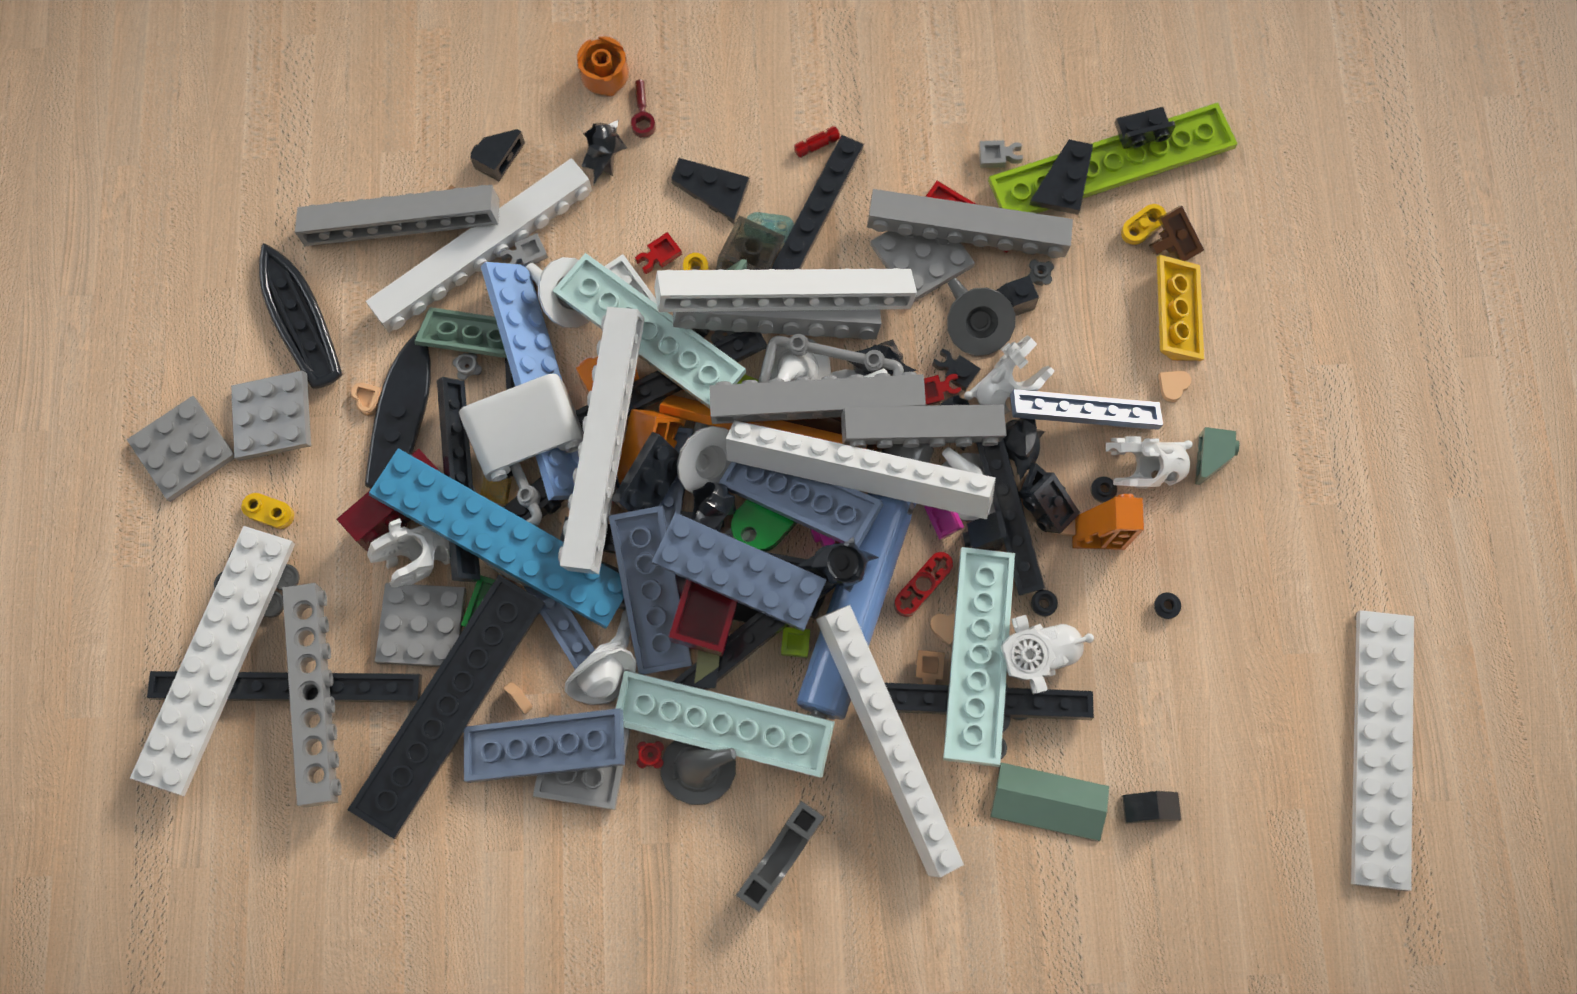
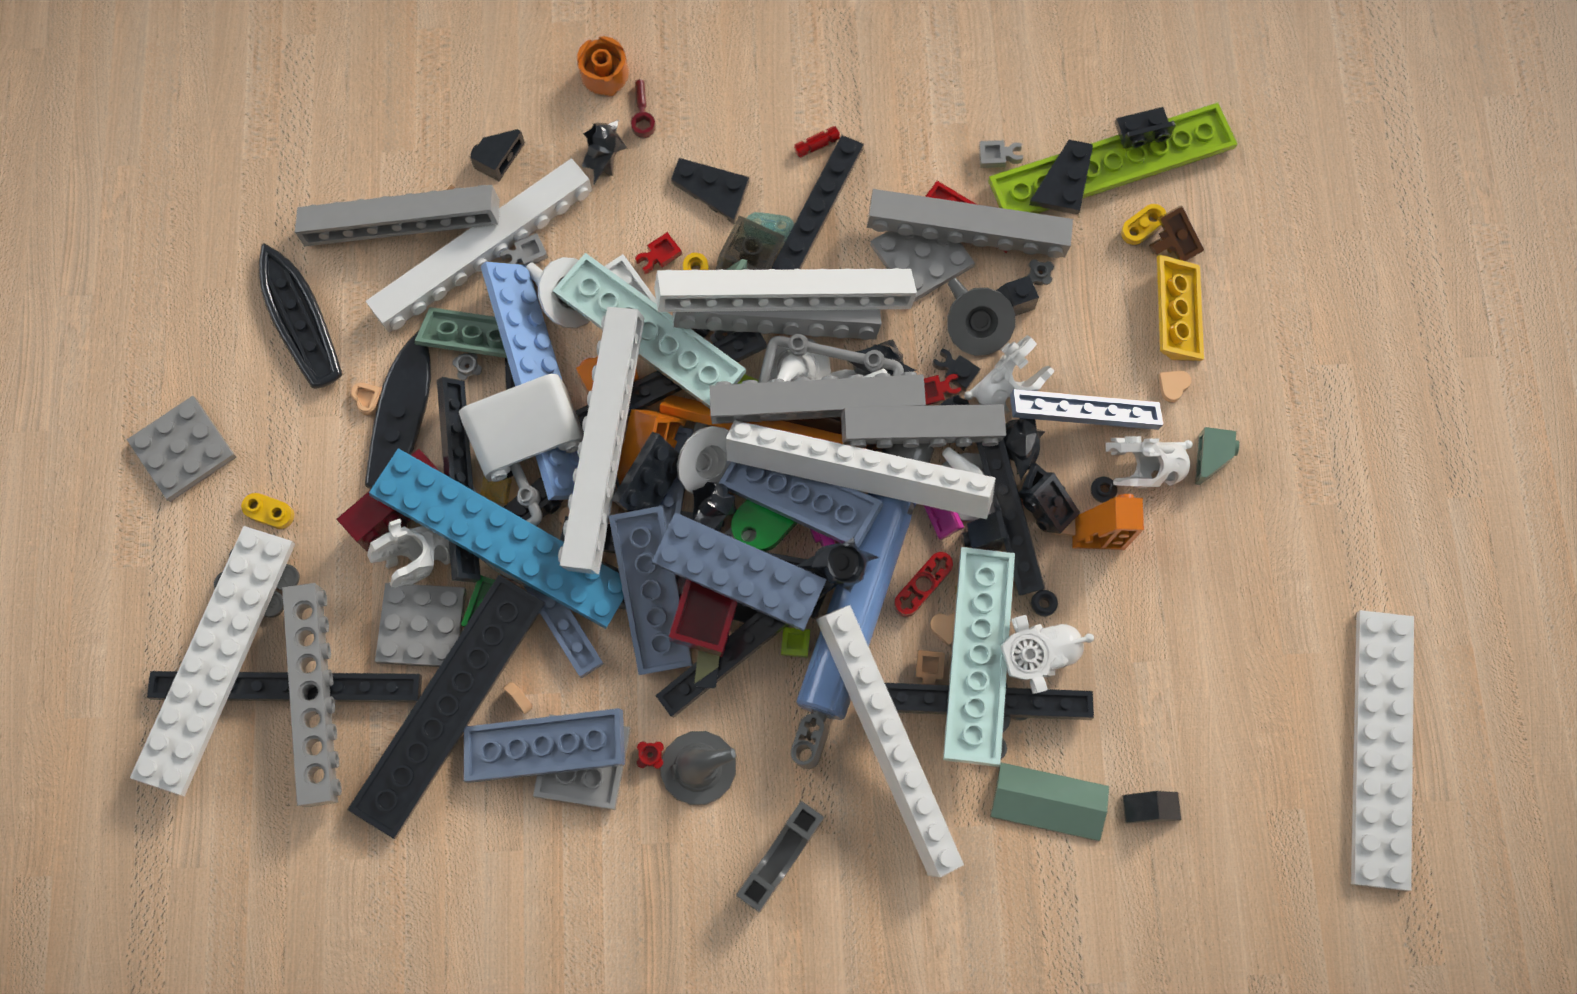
(271, 415): light grey plate -> none
(601, 674): white hat -> none
(725, 722): light aqua plate -> none
(1165, 613): black plate -> none

